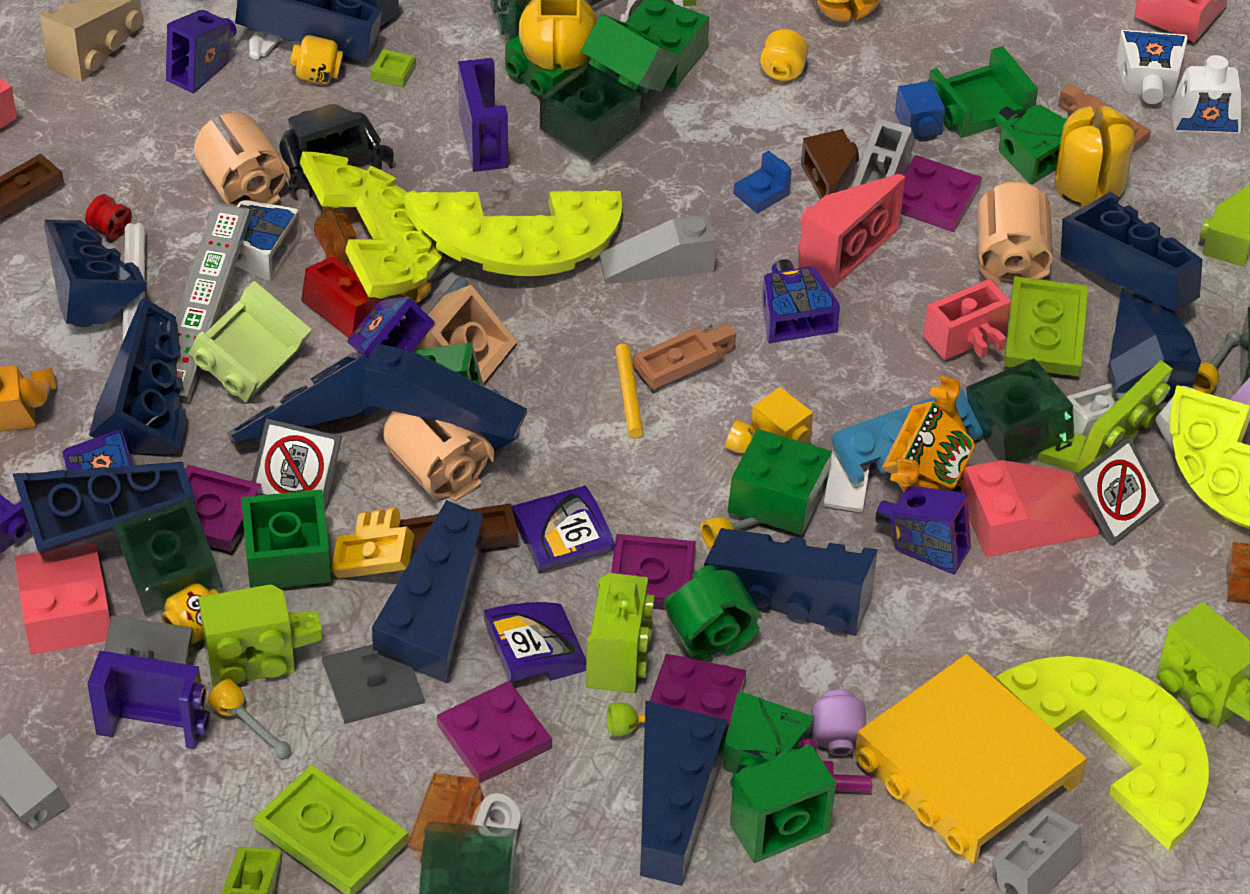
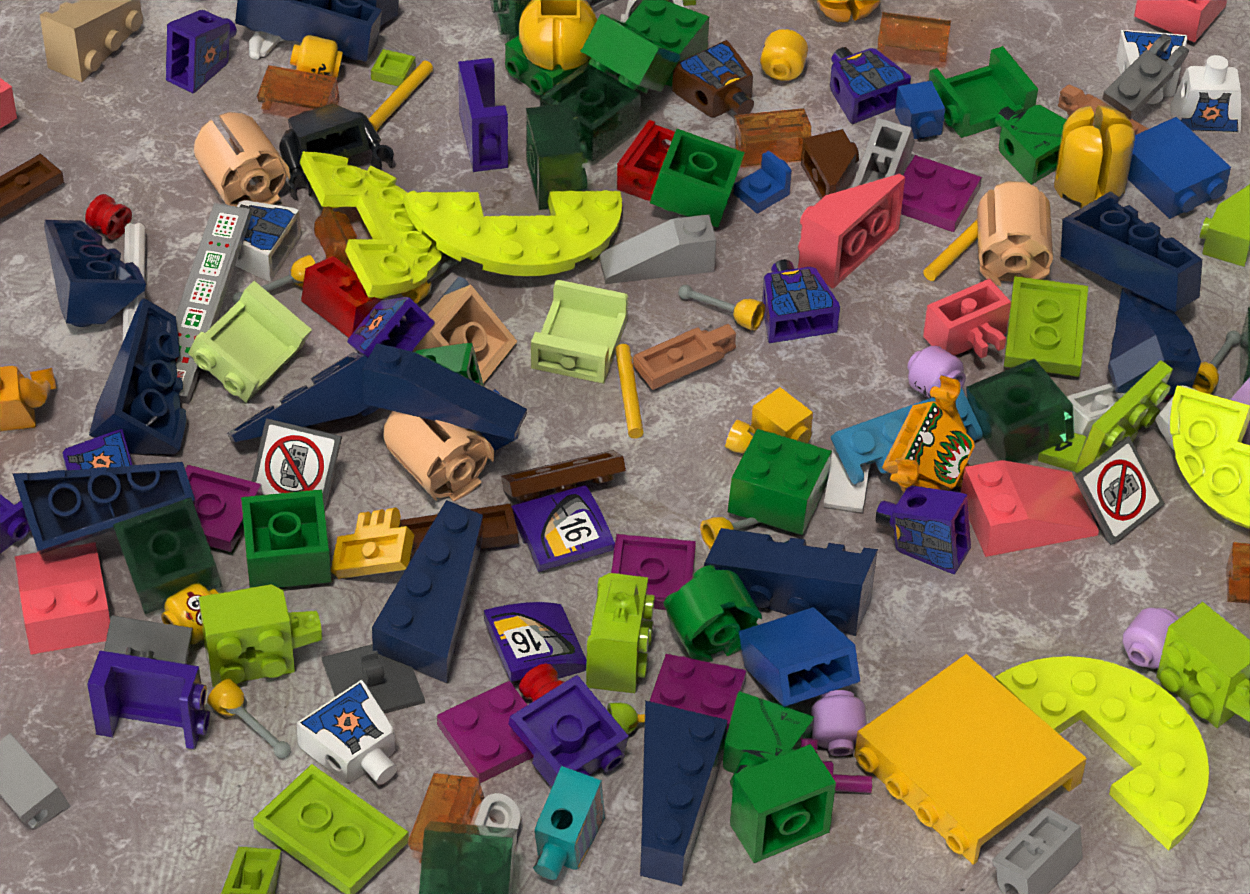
(296, 275): none -> hinge
(297, 88): none -> clear orange hinge
(350, 736): none -> white torso
(400, 94): none -> yellow bar
(539, 681): none -> red wheel
(554, 151): none -> clear green brick
(563, 475): none -> reddish brown plate
(568, 822): none -> teal torso
(570, 731): none -> dark purple plate
(580, 332): none -> yellowish green panel
(643, 161): none -> red hinge
(696, 177): none -> green brick
(715, 81): none -> reddish brown torso
(747, 312): none -> yellow hinge
(771, 131): none -> clear orange hinge
(799, 656): none -> blue brick
(865, 83): none -> torso
(914, 33): none -> clear orange hinge
(927, 367): none -> lavender head
(952, 252): none -> yellow bar
(1144, 77): none -> dark grey hinge
(1147, 635): none -> lavender head
(1176, 168): none -> blue brick

